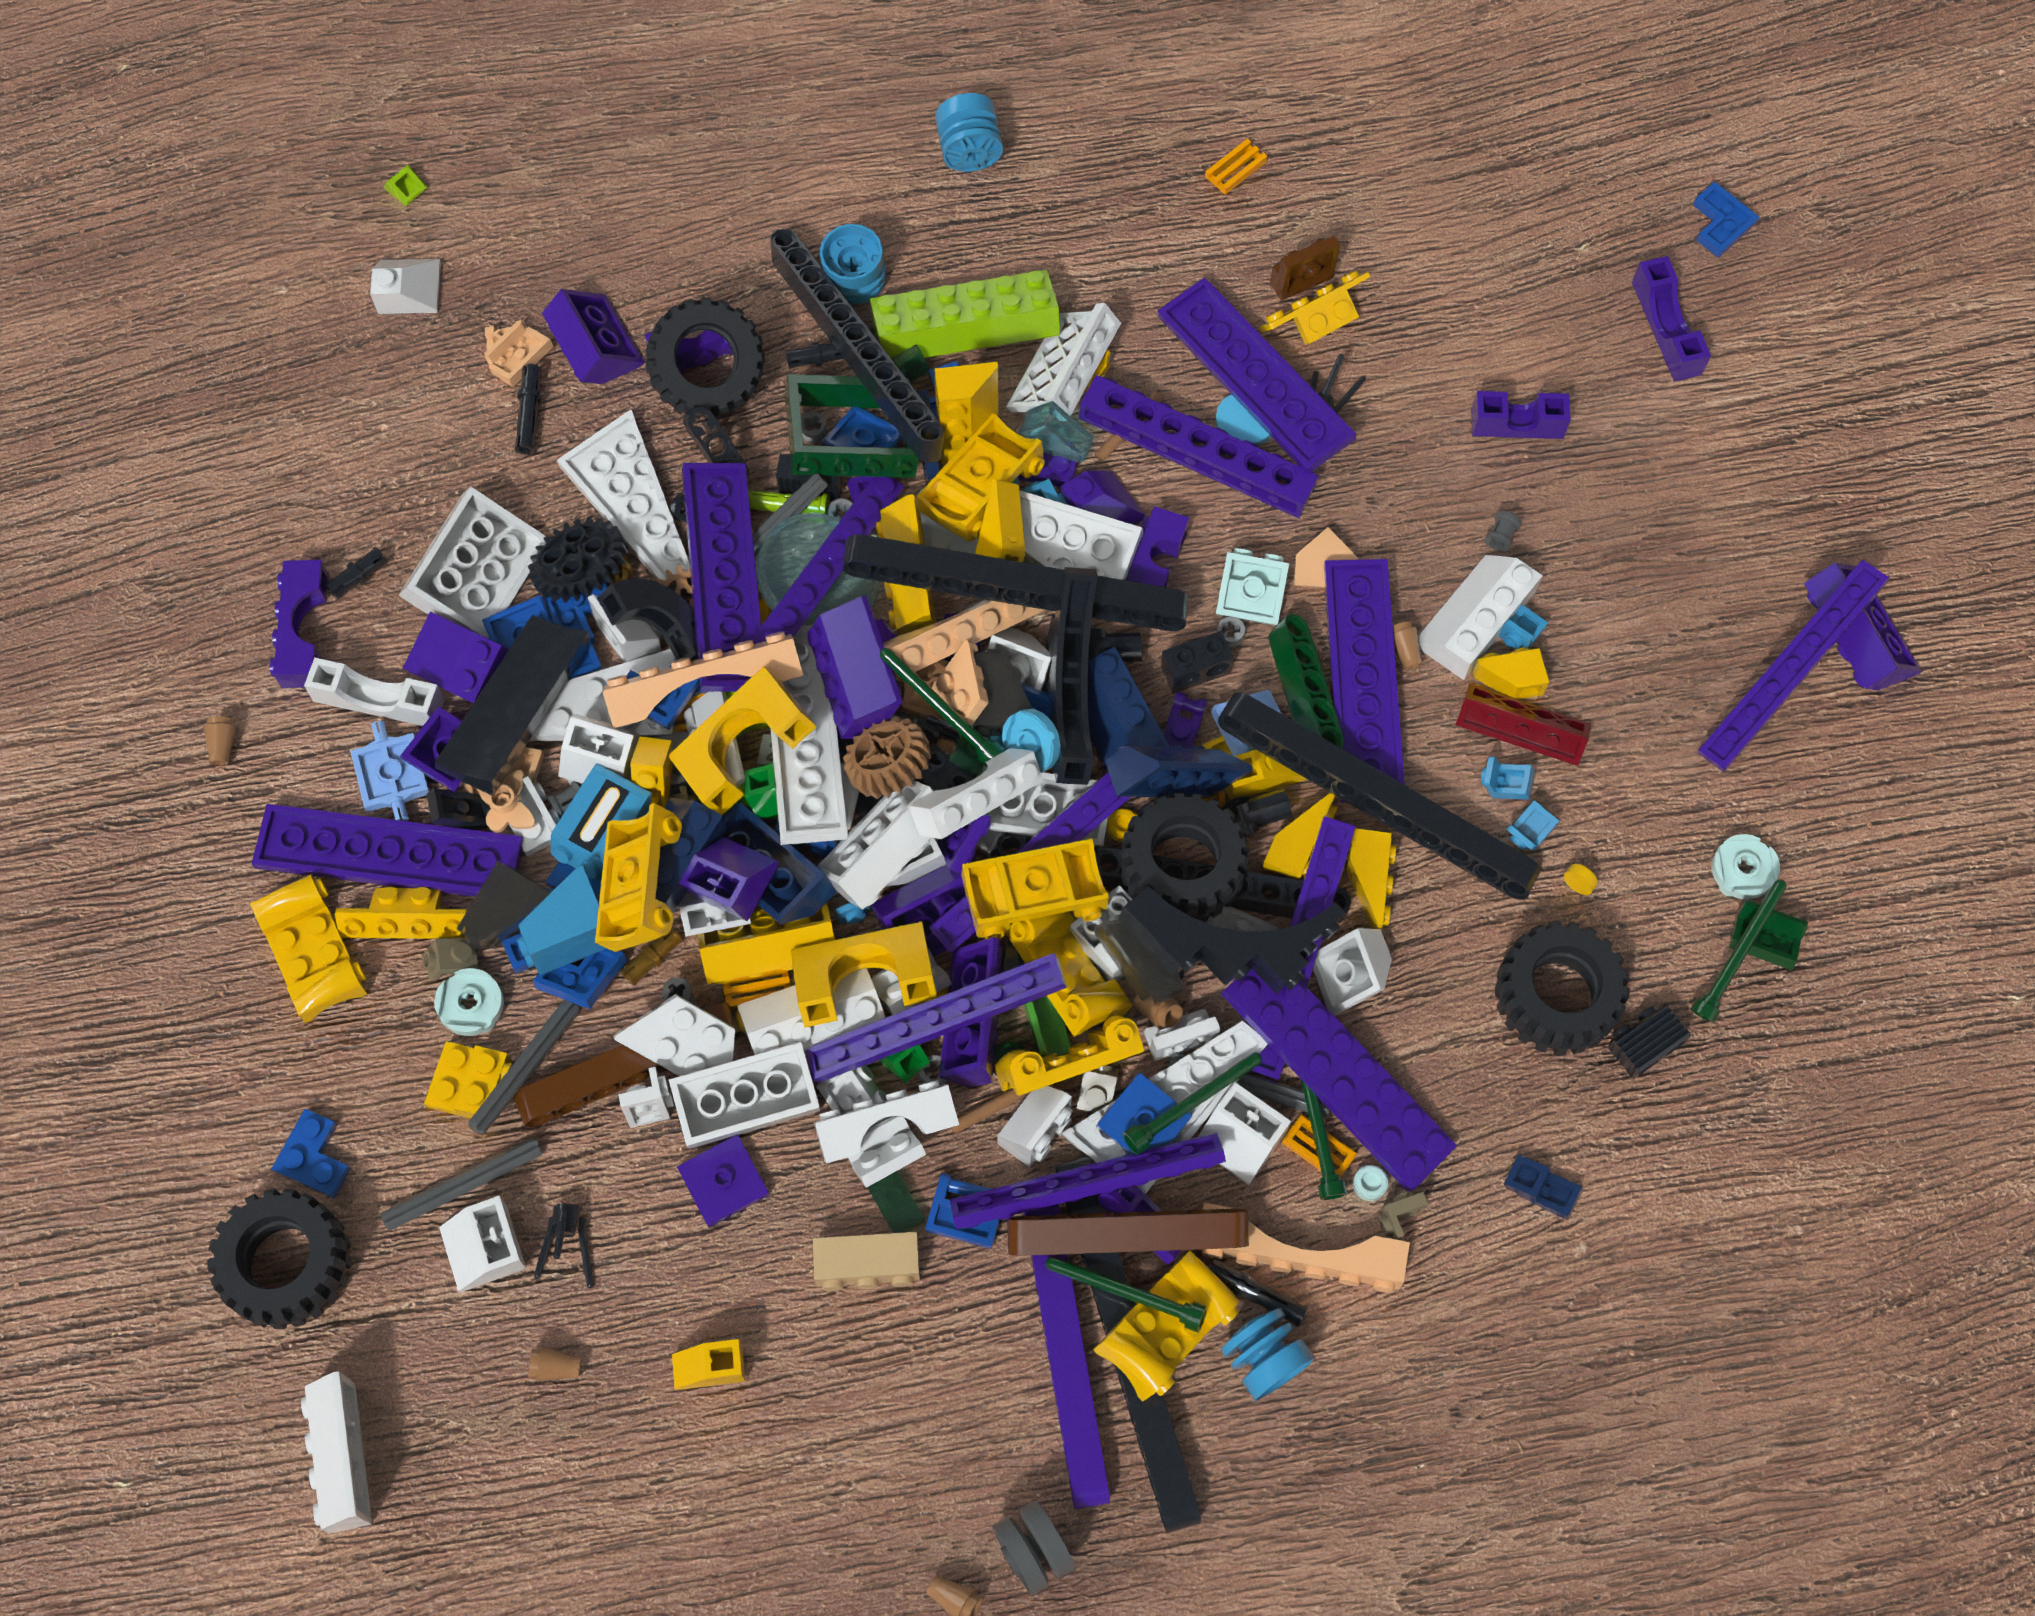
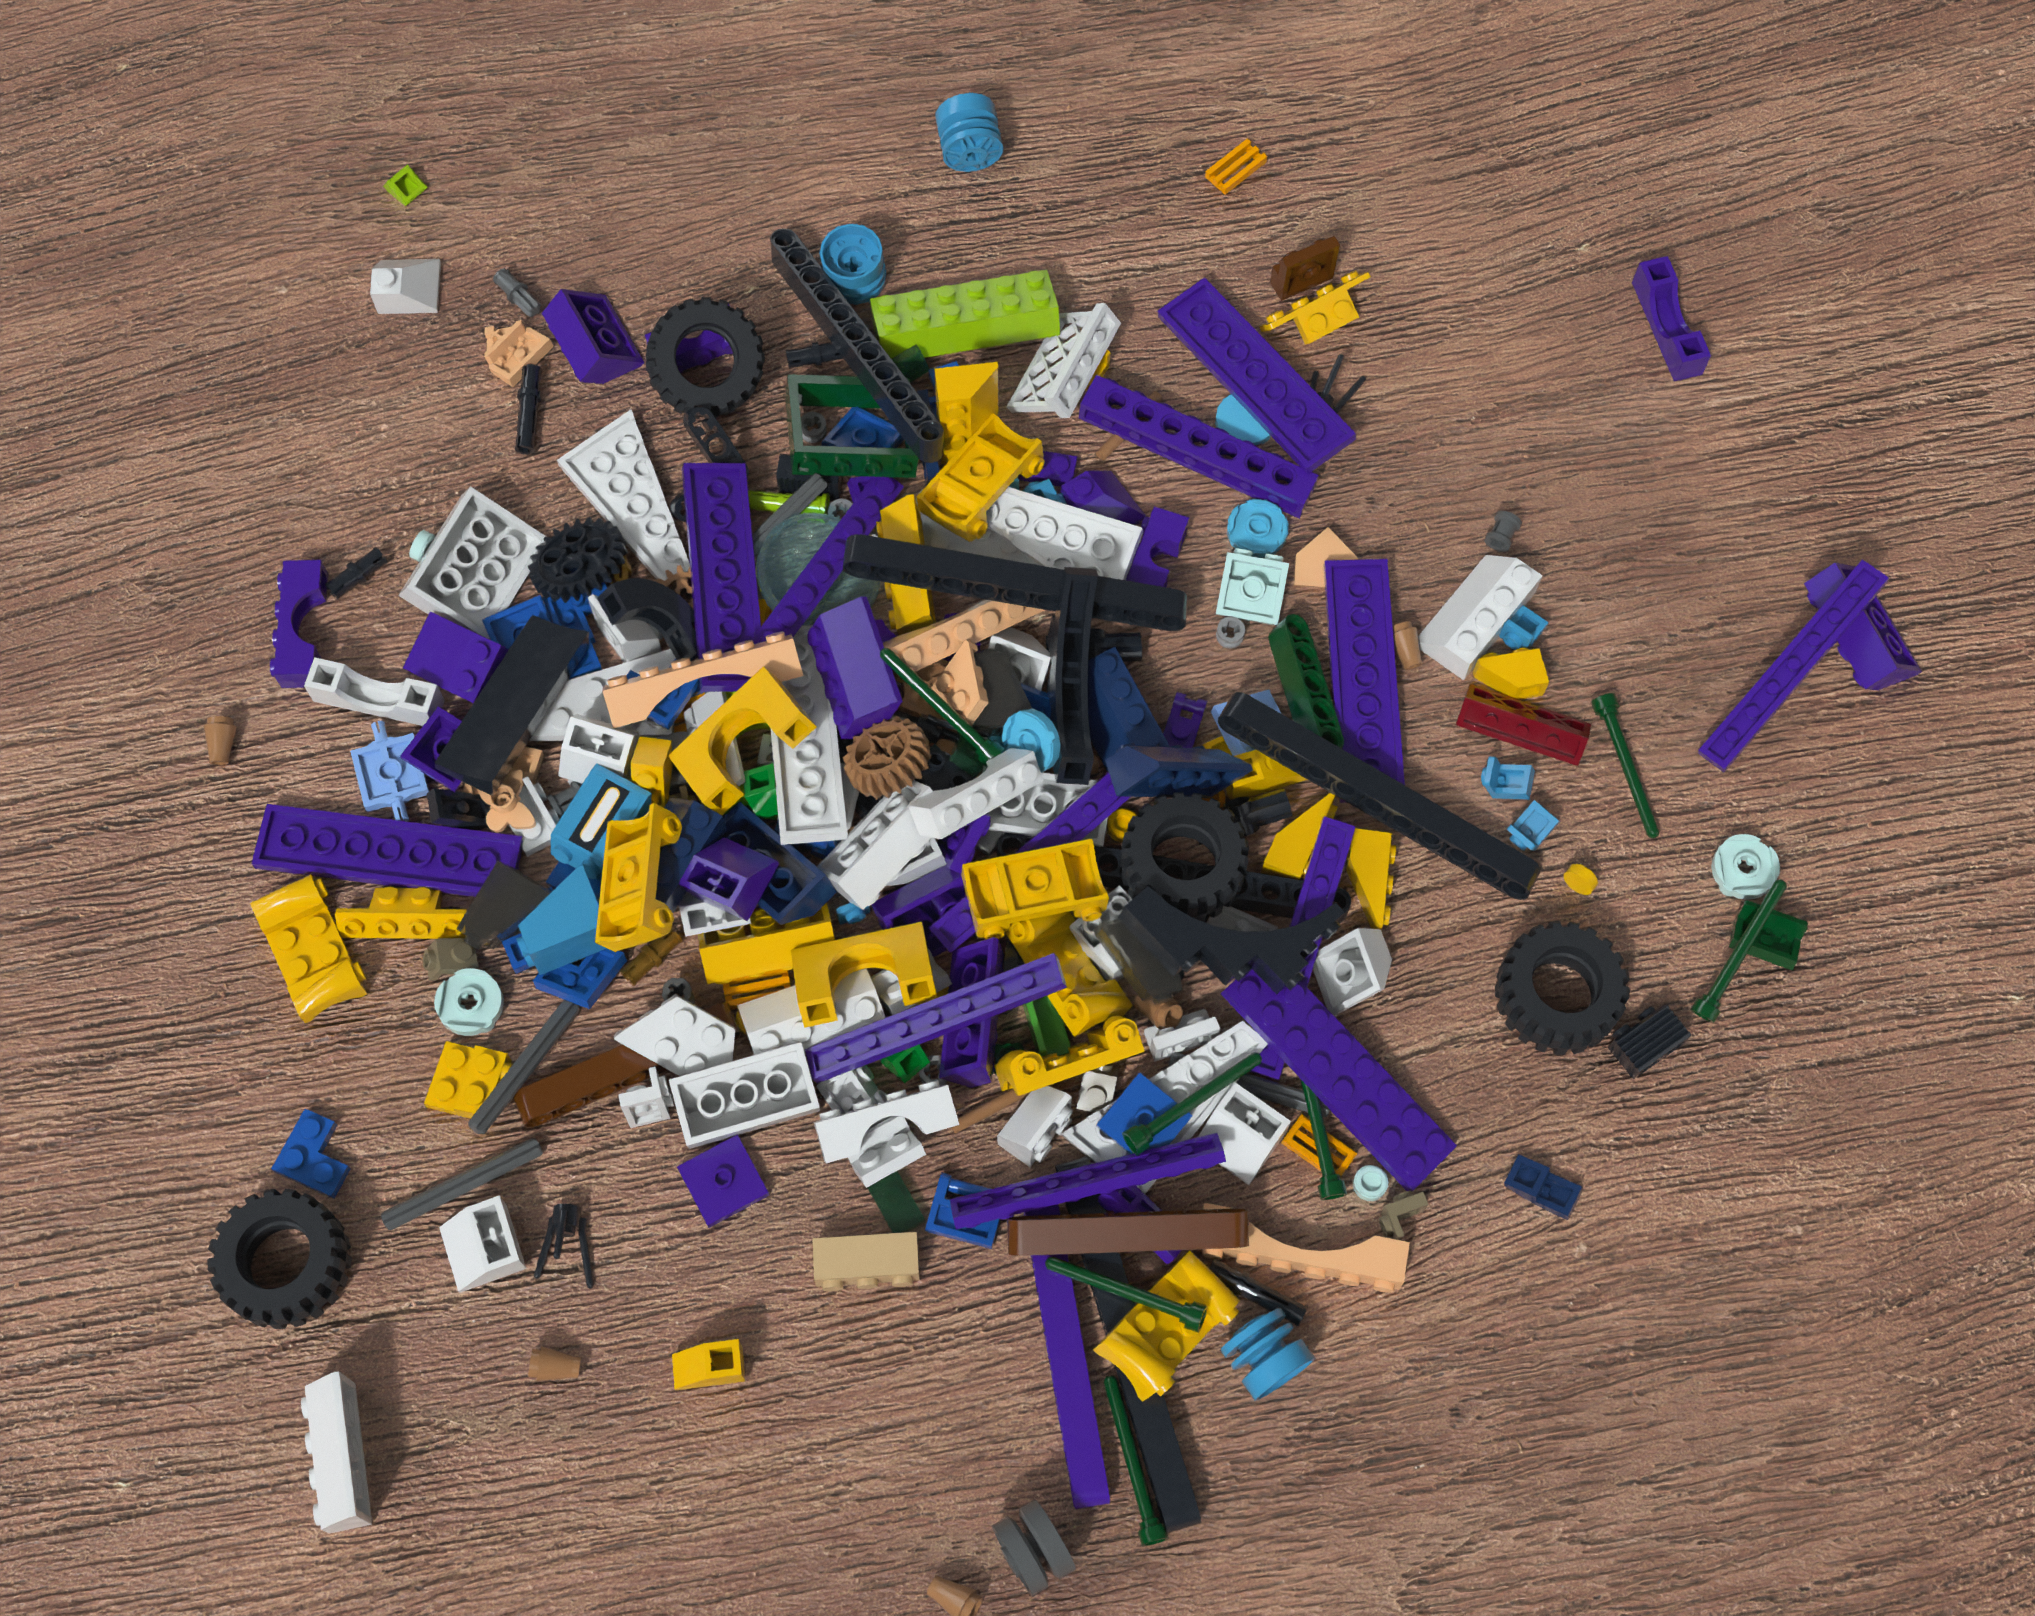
(421, 545): none -> light aqua tile
(517, 292): none -> dark grey axle
(1002, 524): yellow slope -> none
(1057, 431): clear light blue slope -> none
(1151, 1530): none -> dark green piece
(1196, 662): black brick -> none
(1257, 527): none -> medium azure tile
(1543, 418): dark purple arch -> none
(1606, 708): none -> dark green piece
(1728, 216): blue plate -> none

